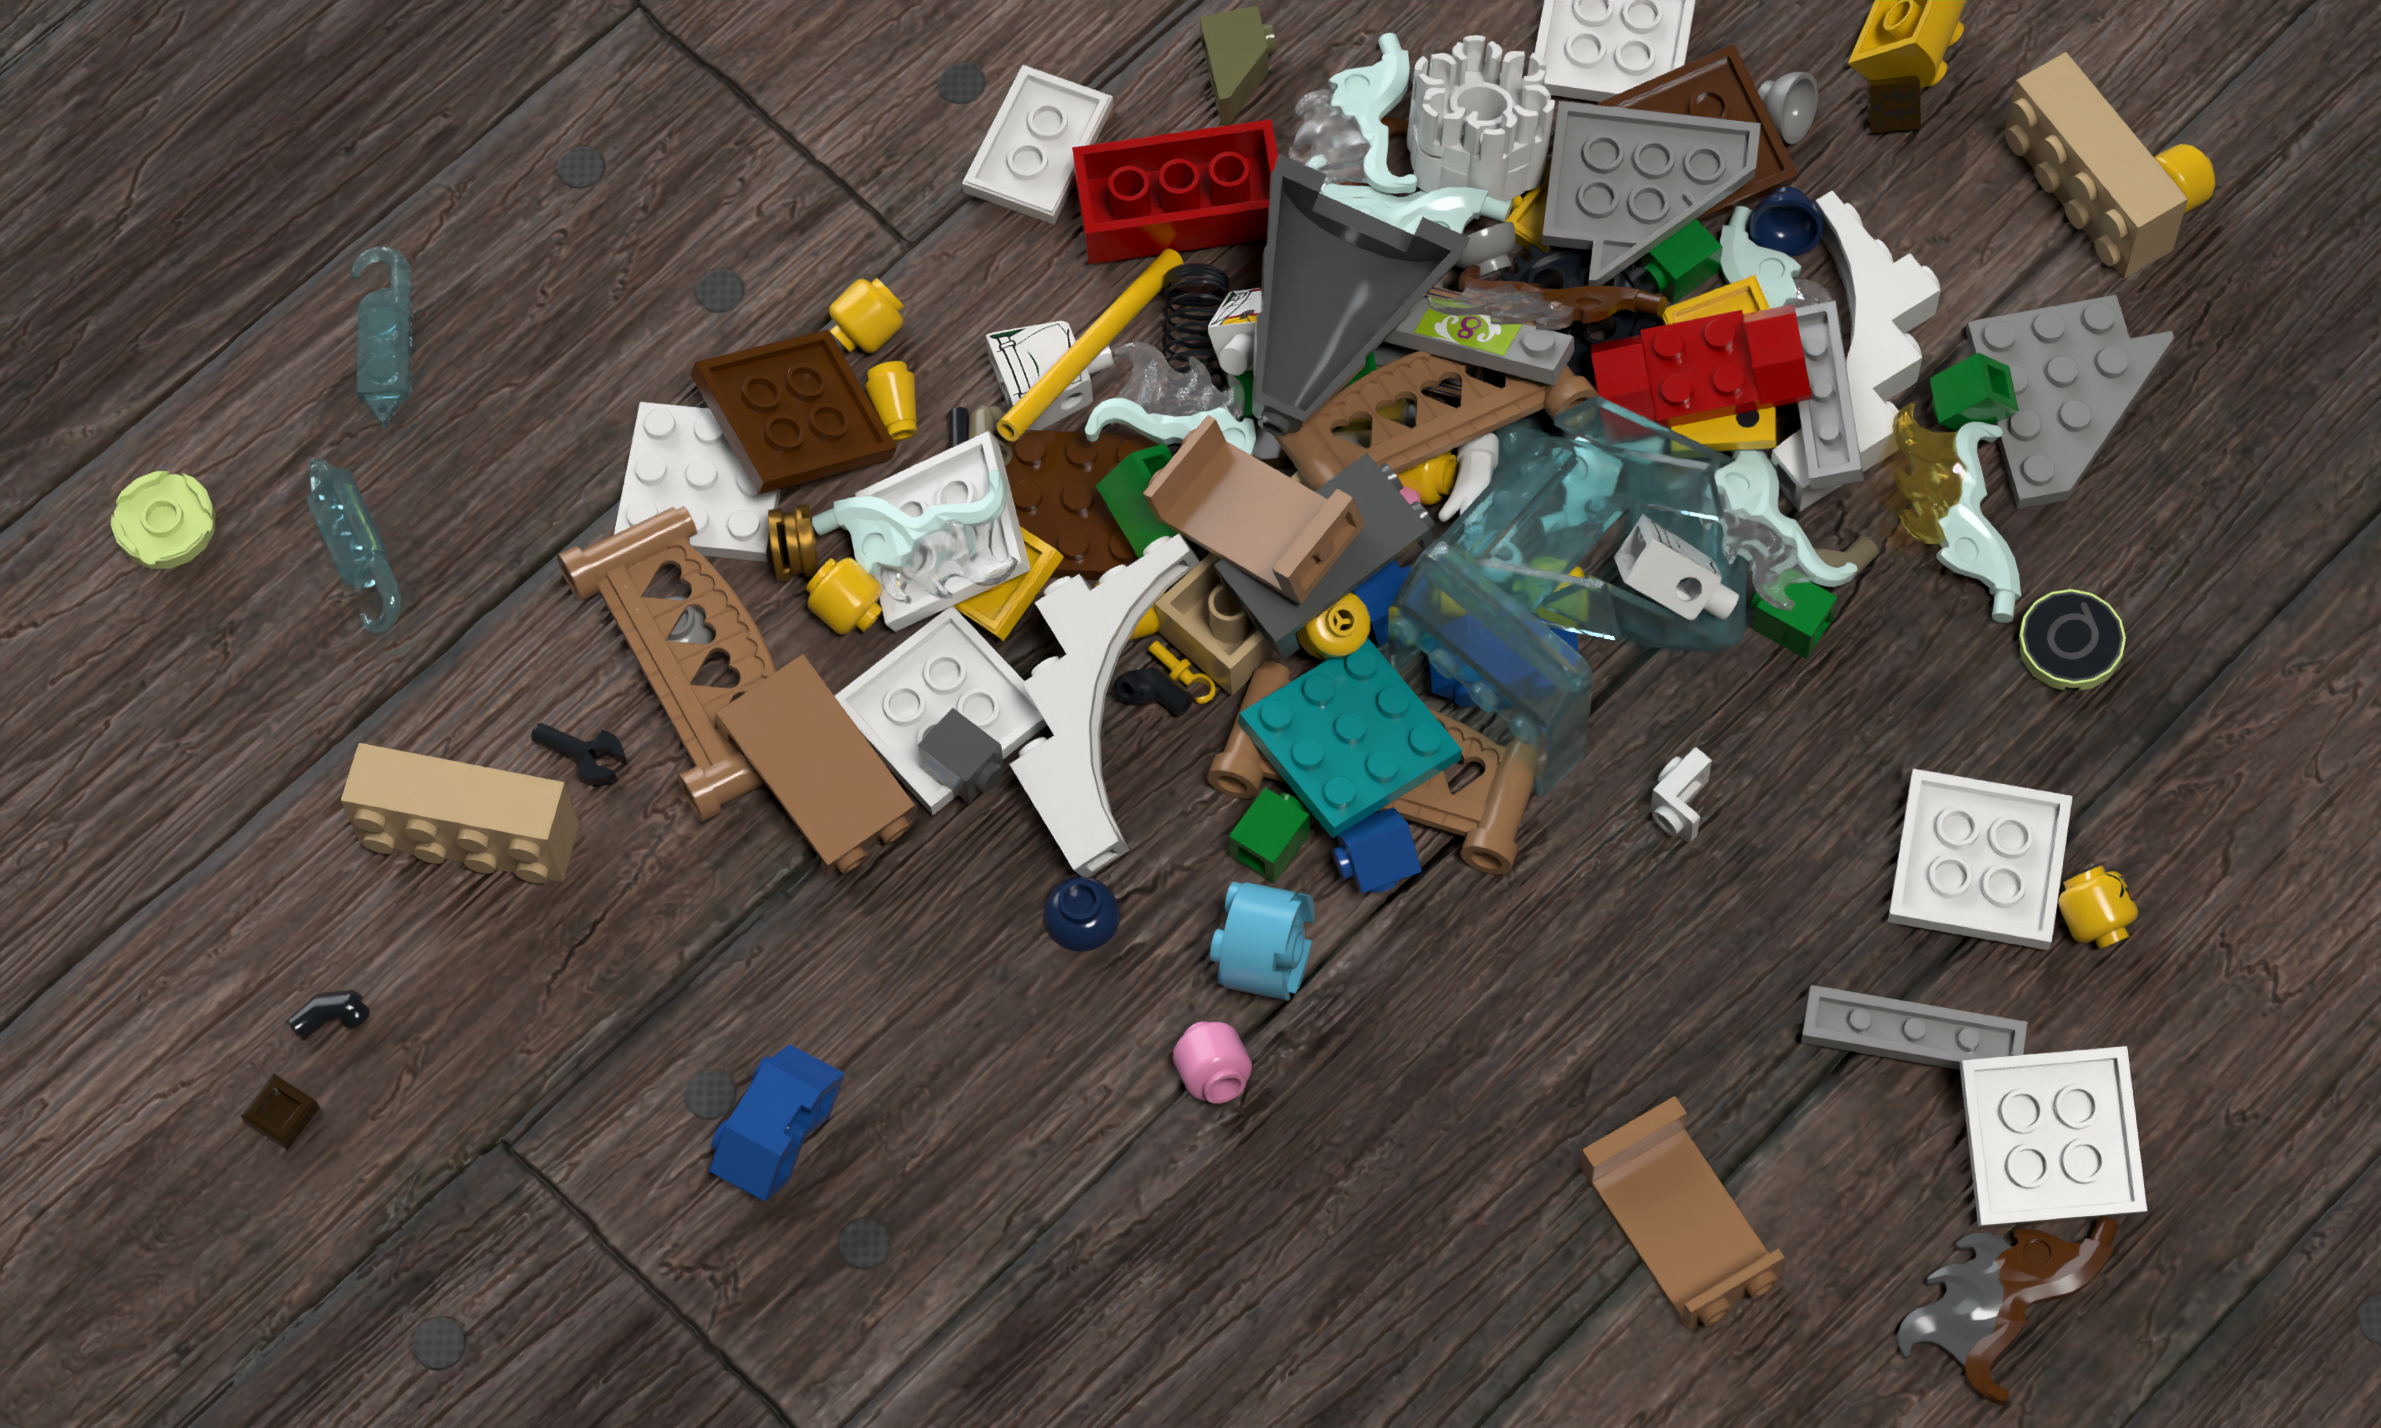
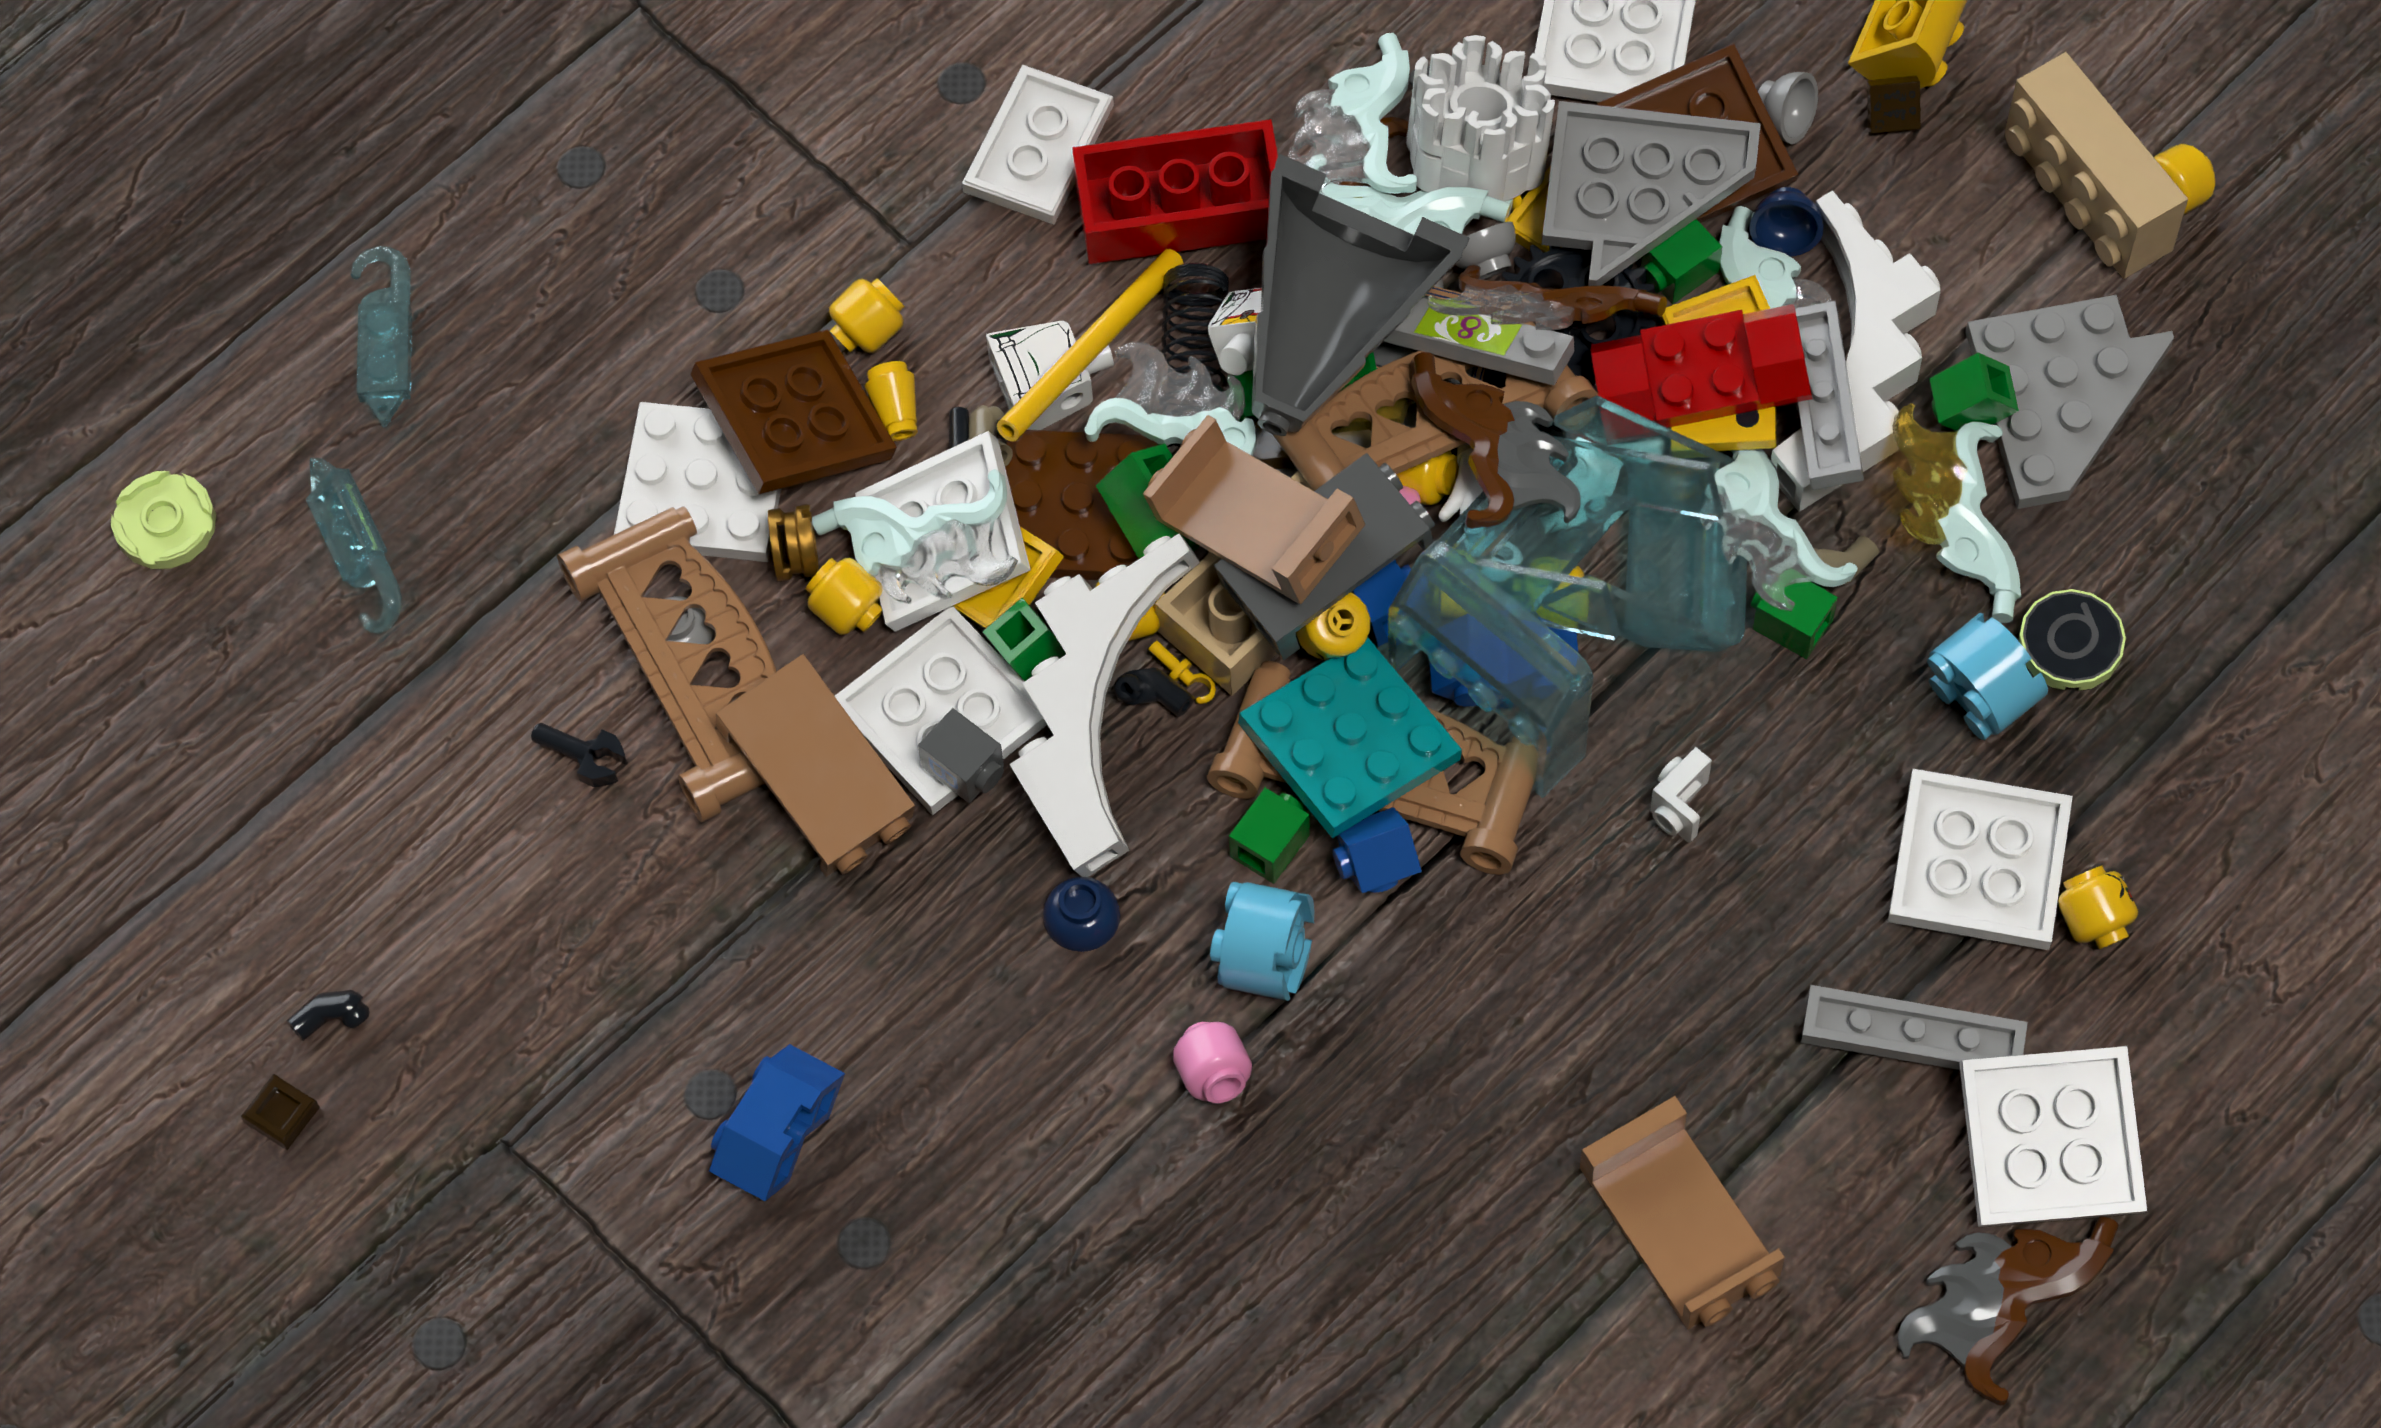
(460, 813): tan brick -> none
(1023, 638): none -> green brick
(1235, 57): olive slope -> none
(1507, 452): none -> piece
(1657, 562): white torso -> none
(1986, 675): none -> medium azure brick

